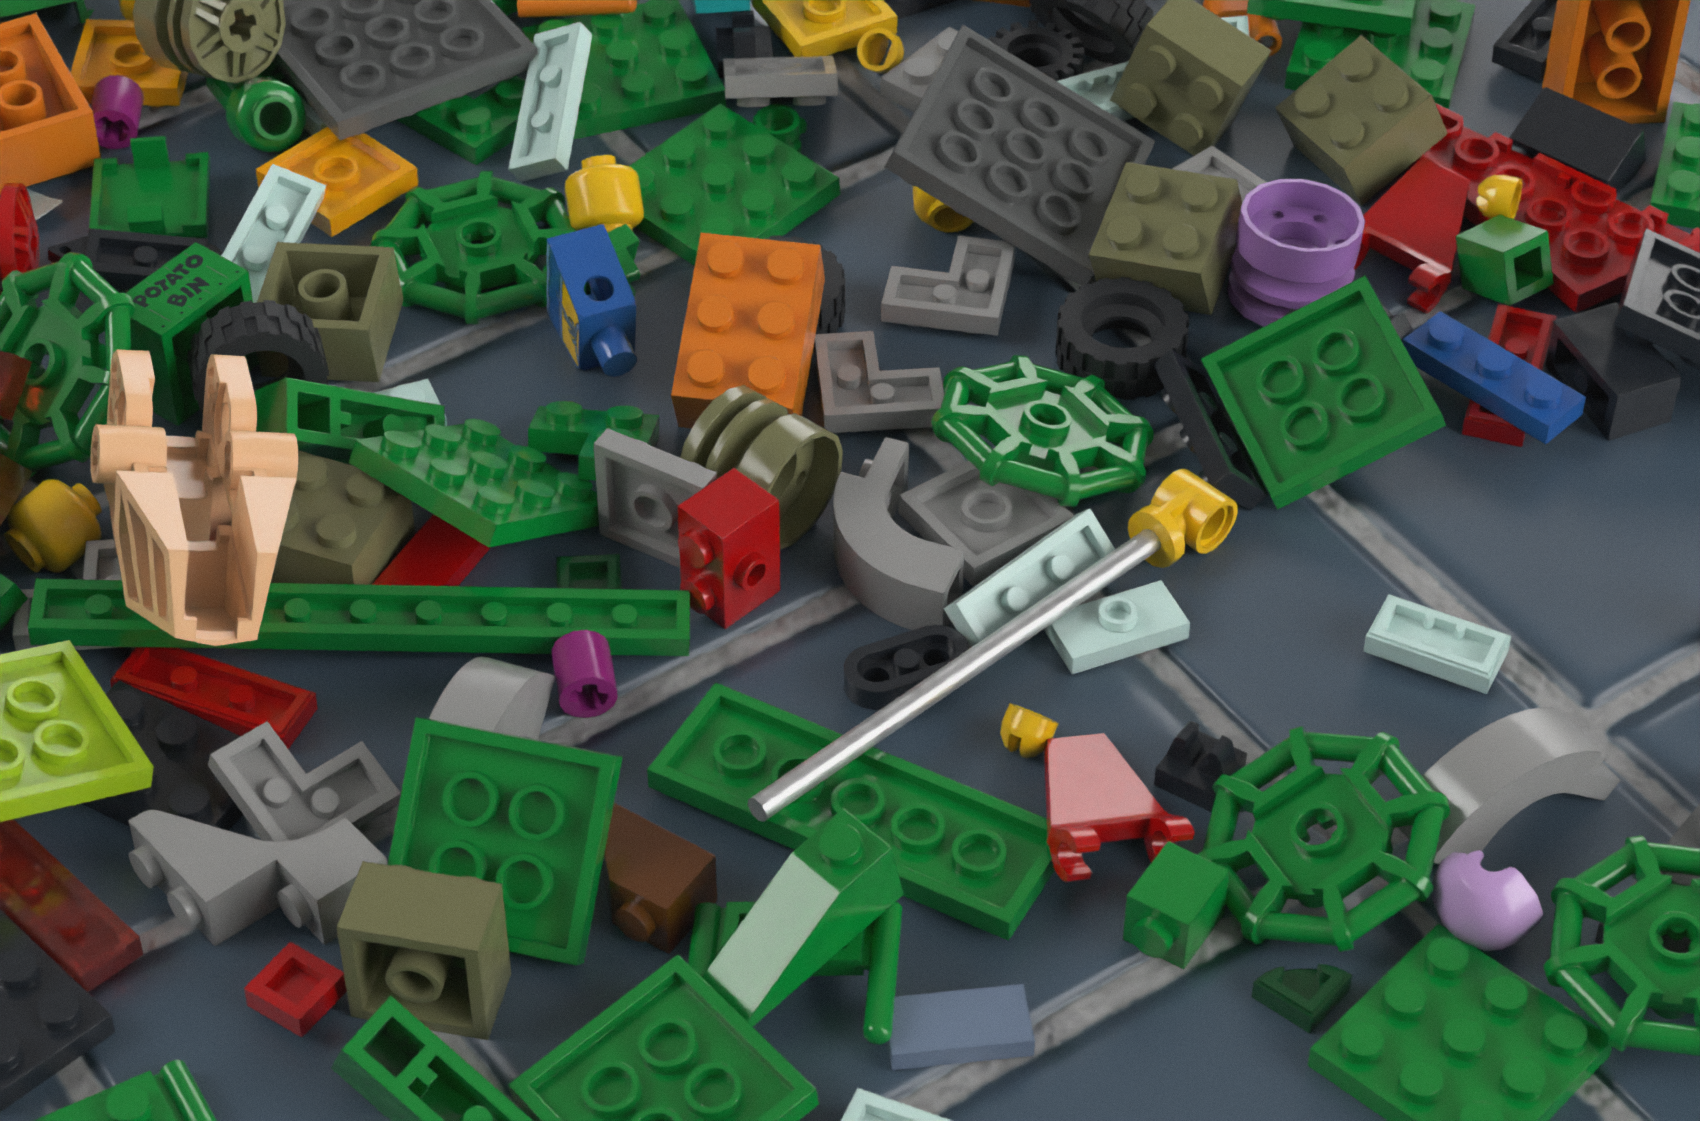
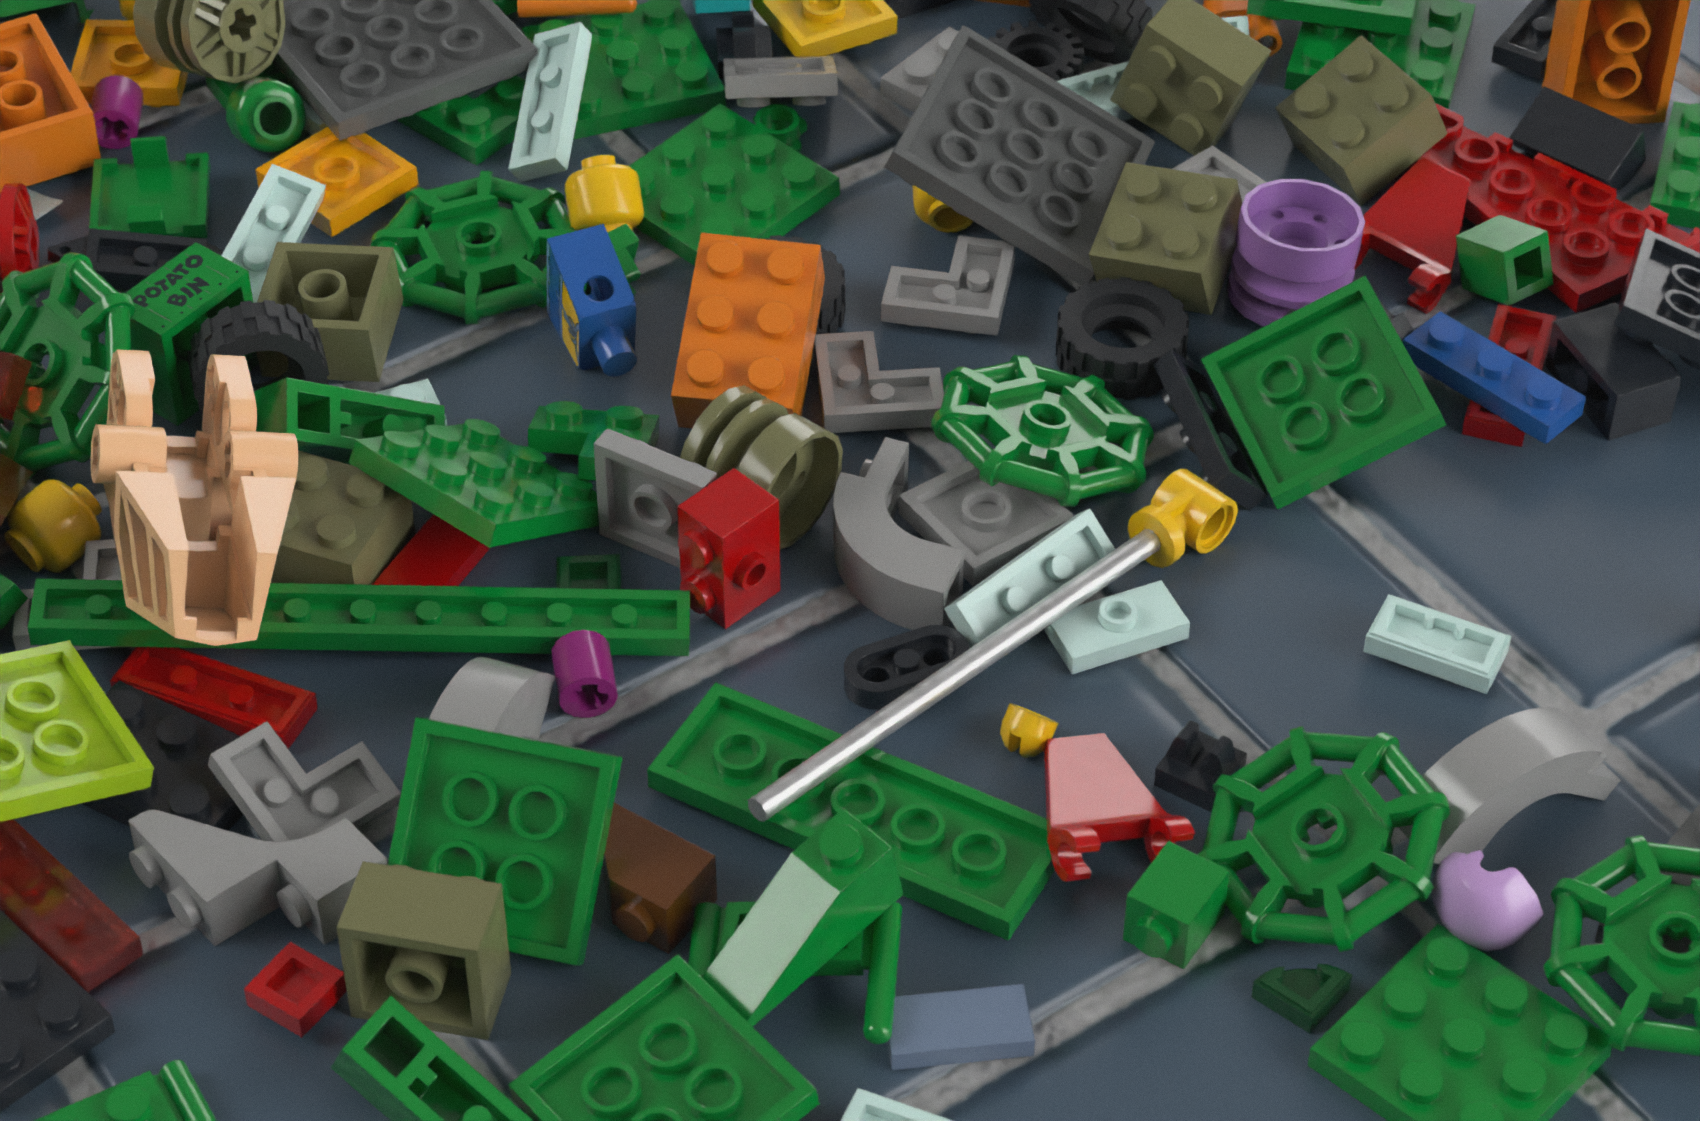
(873, 47): yellow hinge -> none
(1499, 196): yellow hinge -> none

